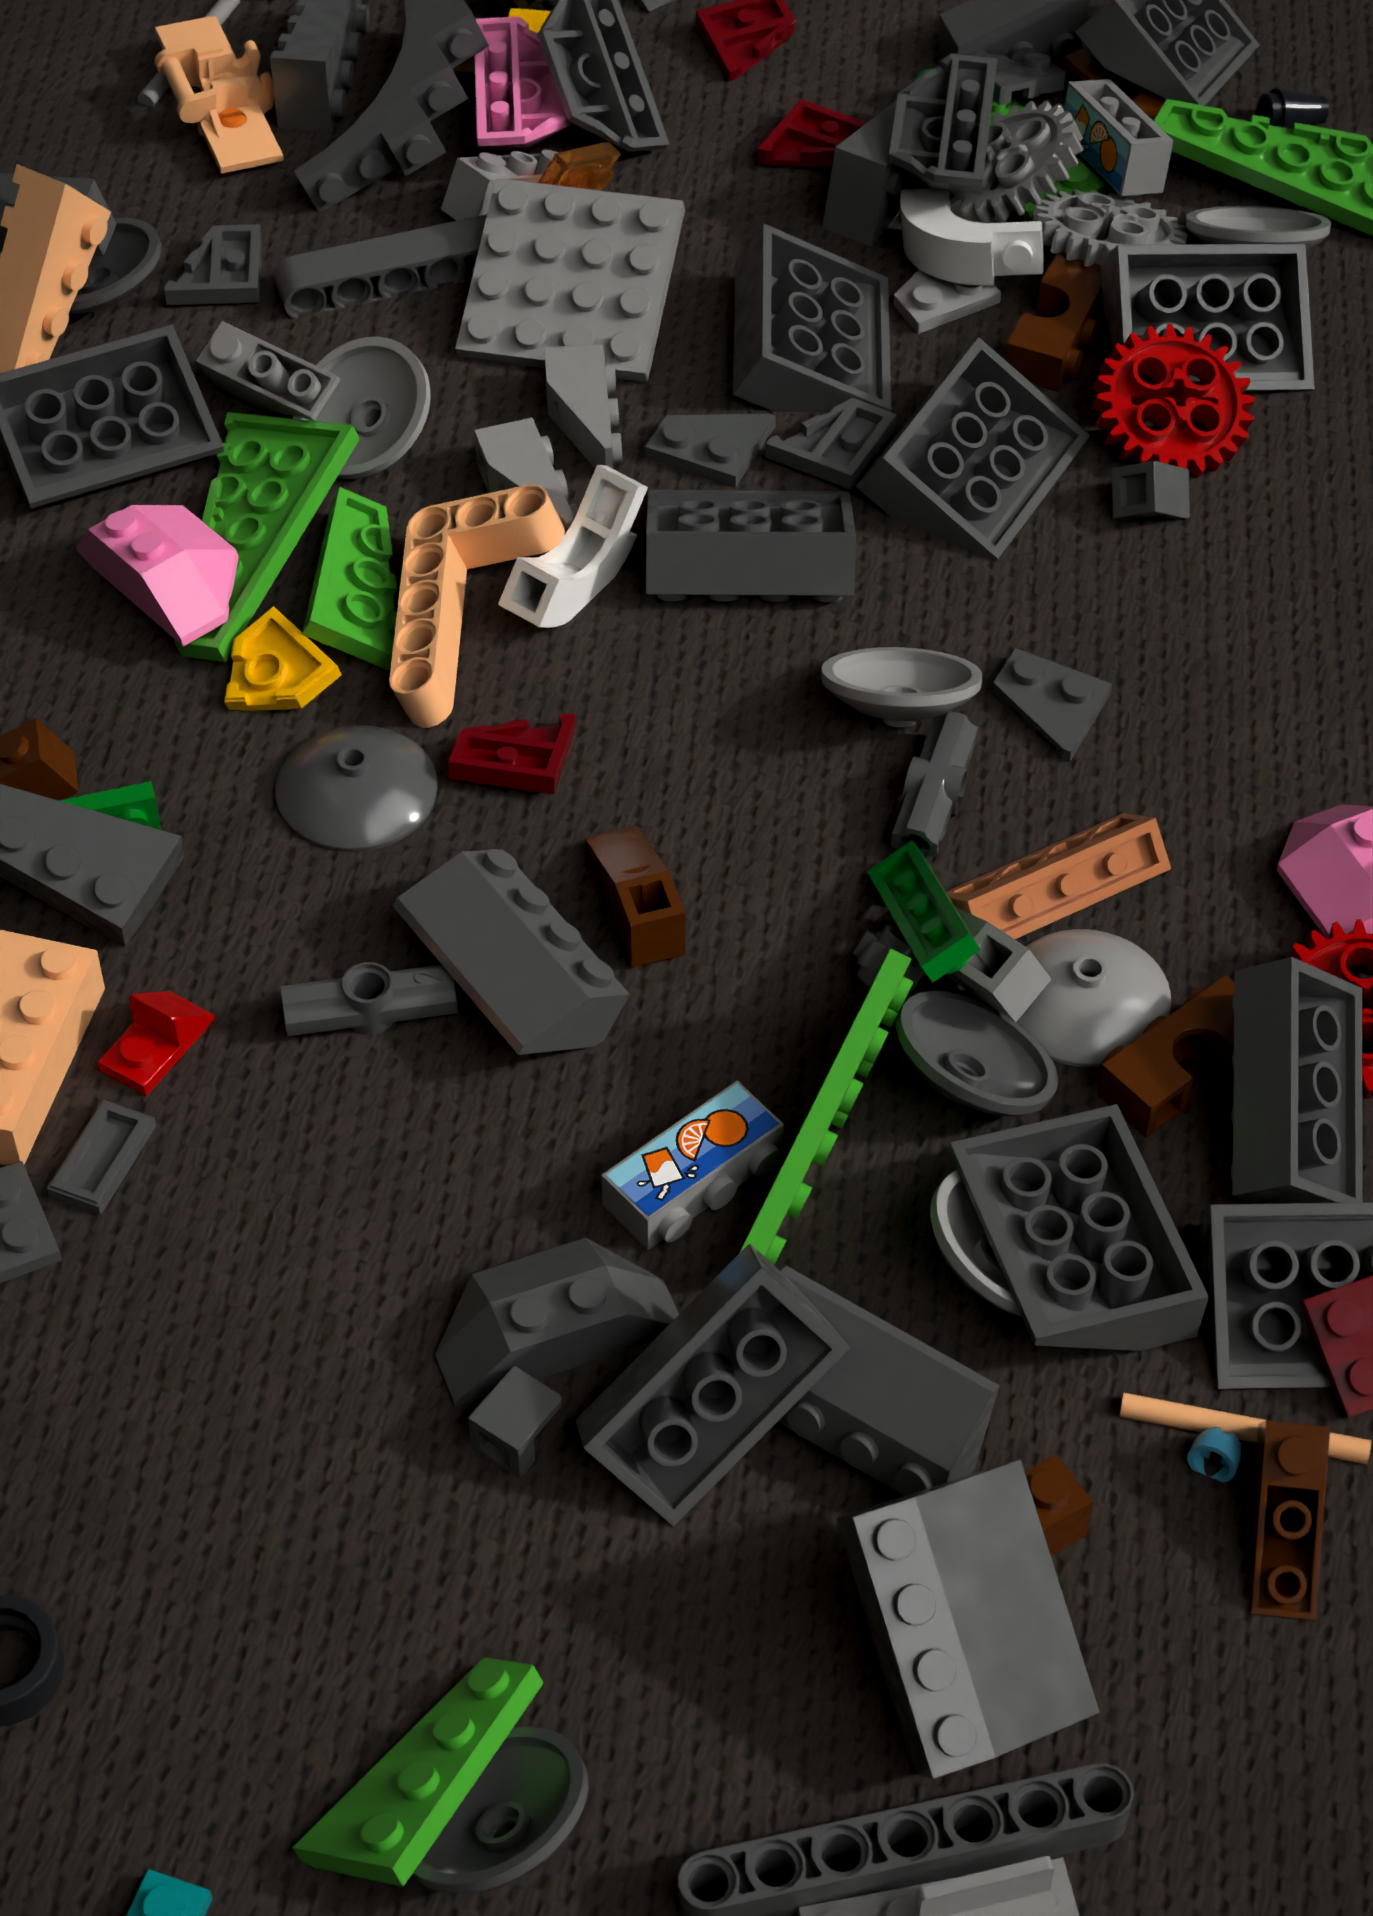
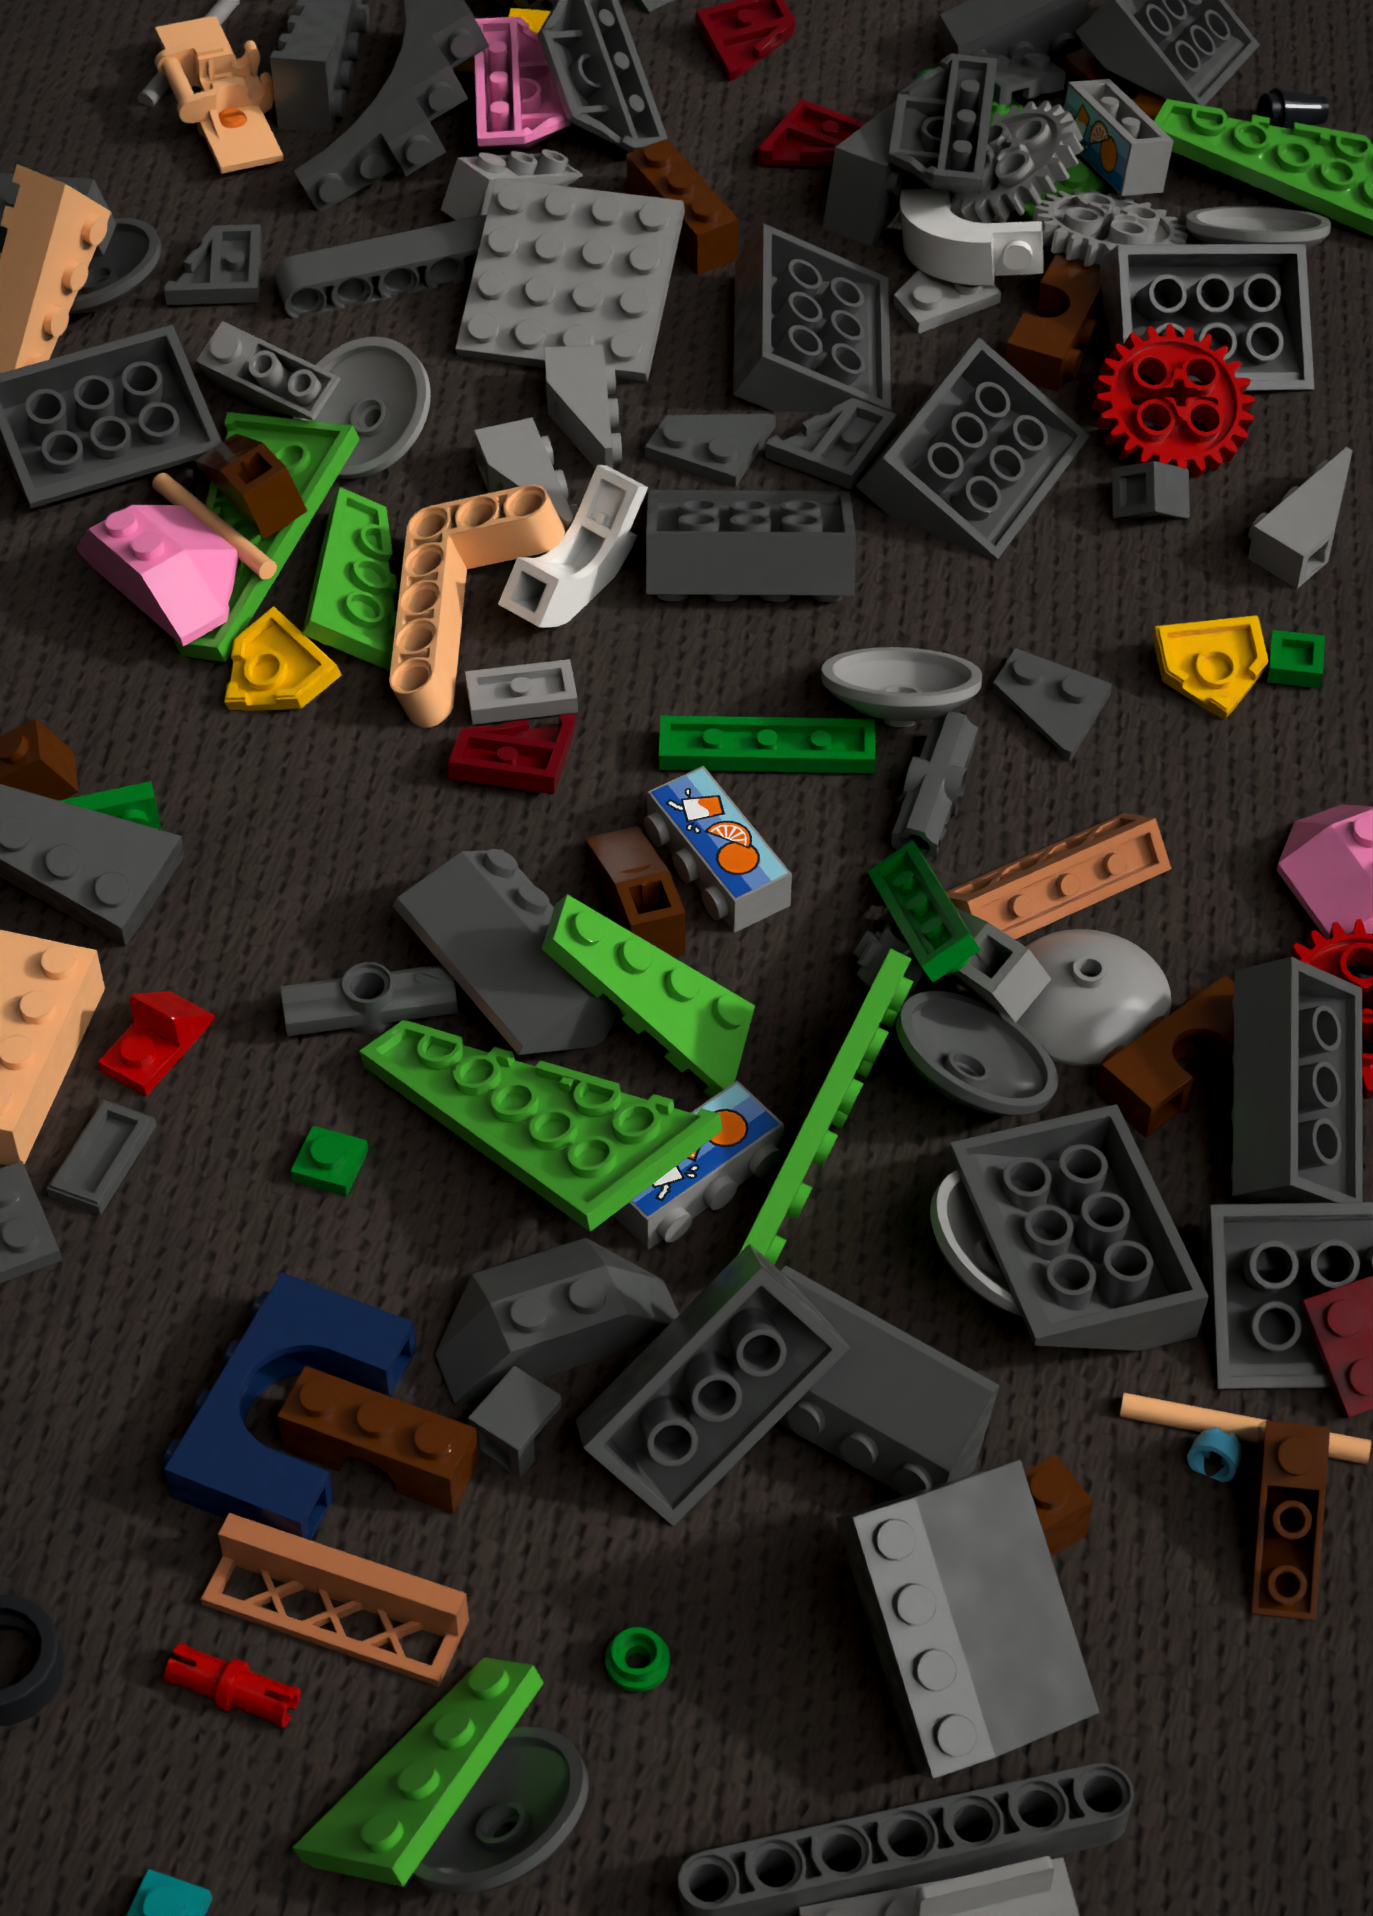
(232, 1685): none -> red pin
(246, 551): none -> light nougat bar
(253, 483): none -> reddish brown slope
(291, 1327): none -> dark blue arch
(329, 1160): none -> green plate
(342, 1578): none -> nougat fence
(356, 788): dark grey dish -> none
(419, 1450): none -> reddish brown arch
(521, 691): none -> light grey plate
(542, 1123): none -> bright green wing
(582, 167): clear orange wing -> none
(637, 1641): none -> green plate
(655, 992): none -> bright green wing
(708, 226): none -> reddish brown arch
(717, 850): none -> brick
(767, 744): none -> green plate
(1212, 660): none -> yellow plate
(1296, 659): none -> green plate
(1300, 531): none -> light grey slope

